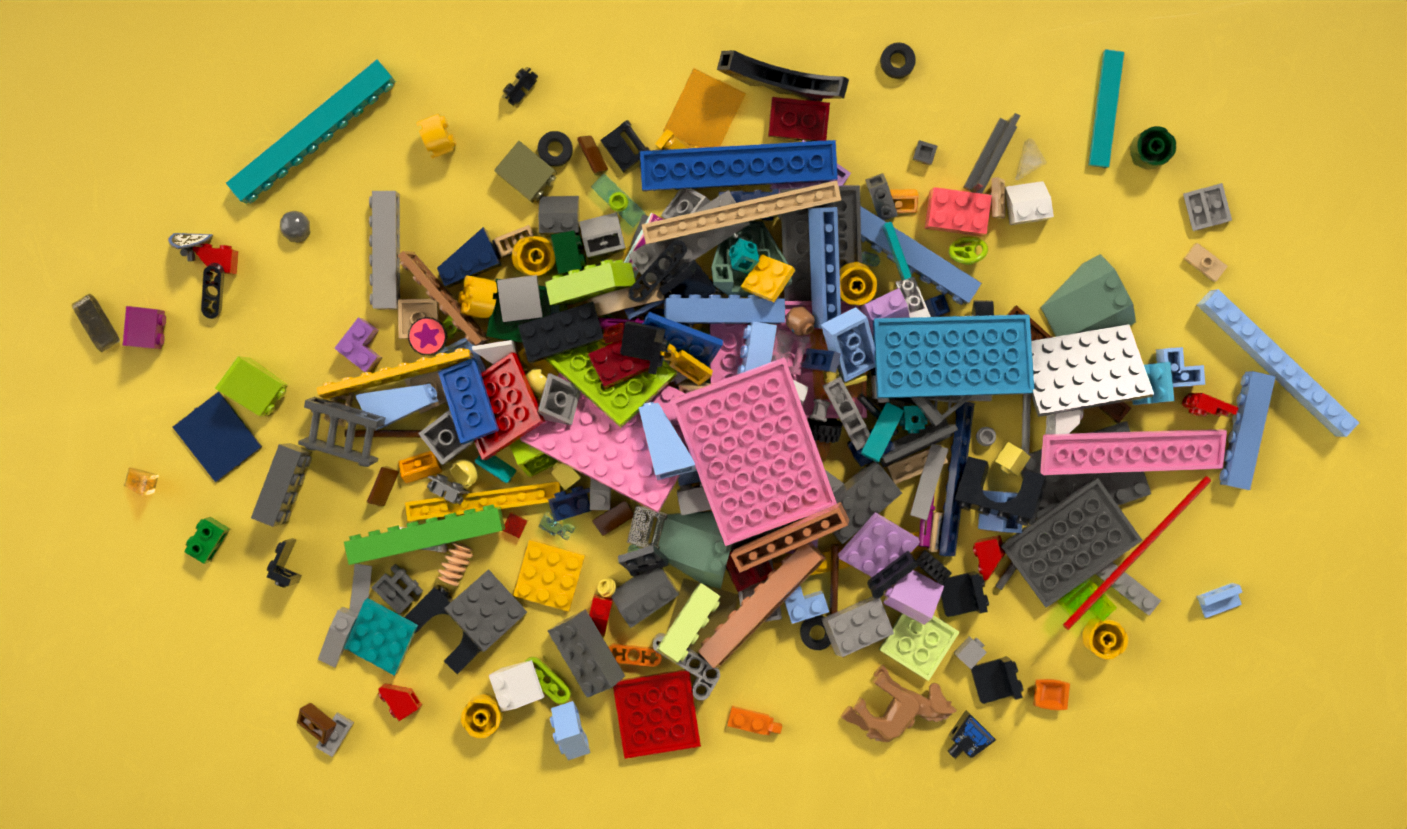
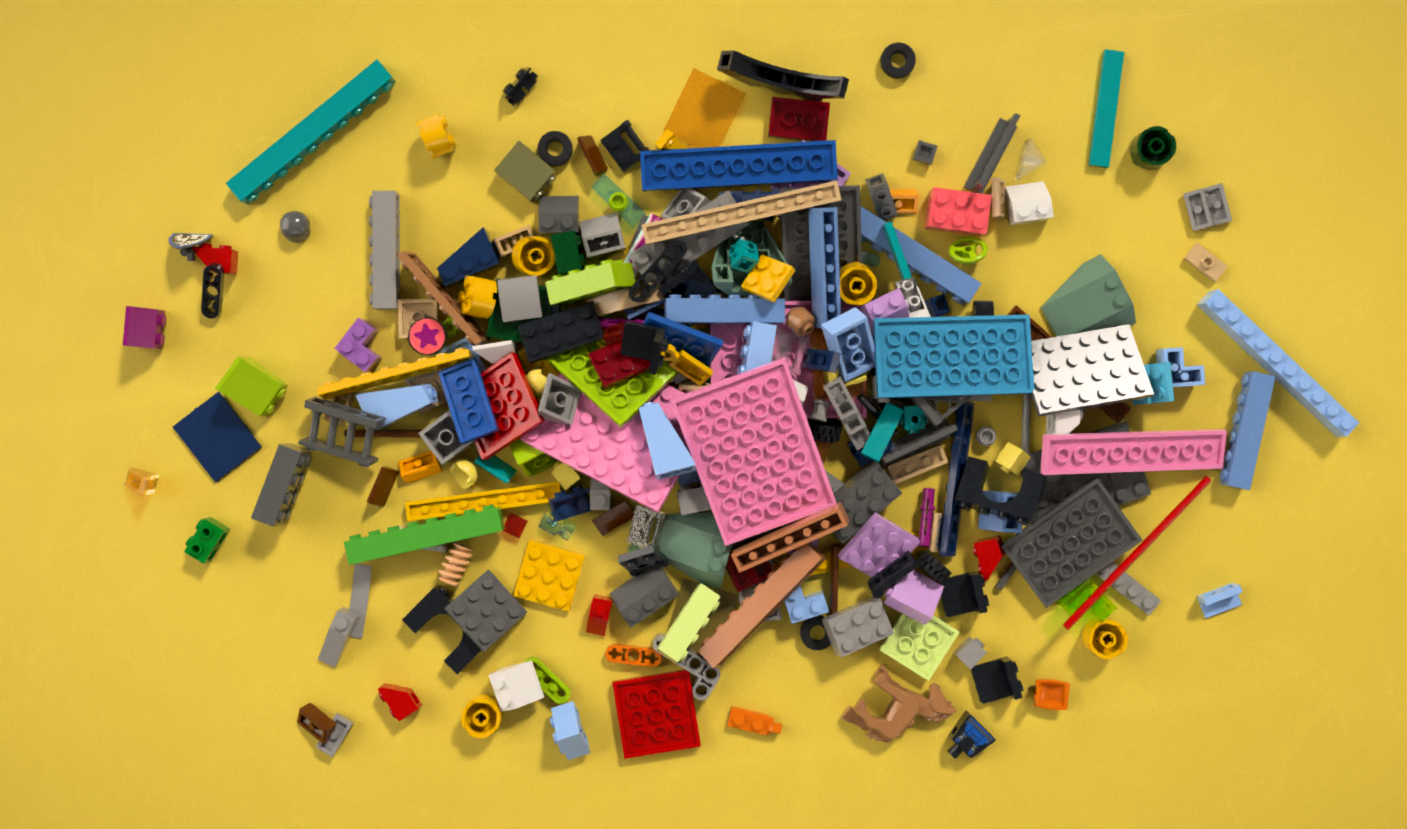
(95, 322): clear smoke beam -> none
(276, 571): bracket -> none
(381, 636): teal plate -> none
(393, 593): dark grey plate -> none
(453, 490): dark grey hinge -> none
(586, 653): dark grey brick -> none
(606, 587): light yellow plate -> none
(928, 481): light grey sticker -> none
(1205, 405): red plate -> none

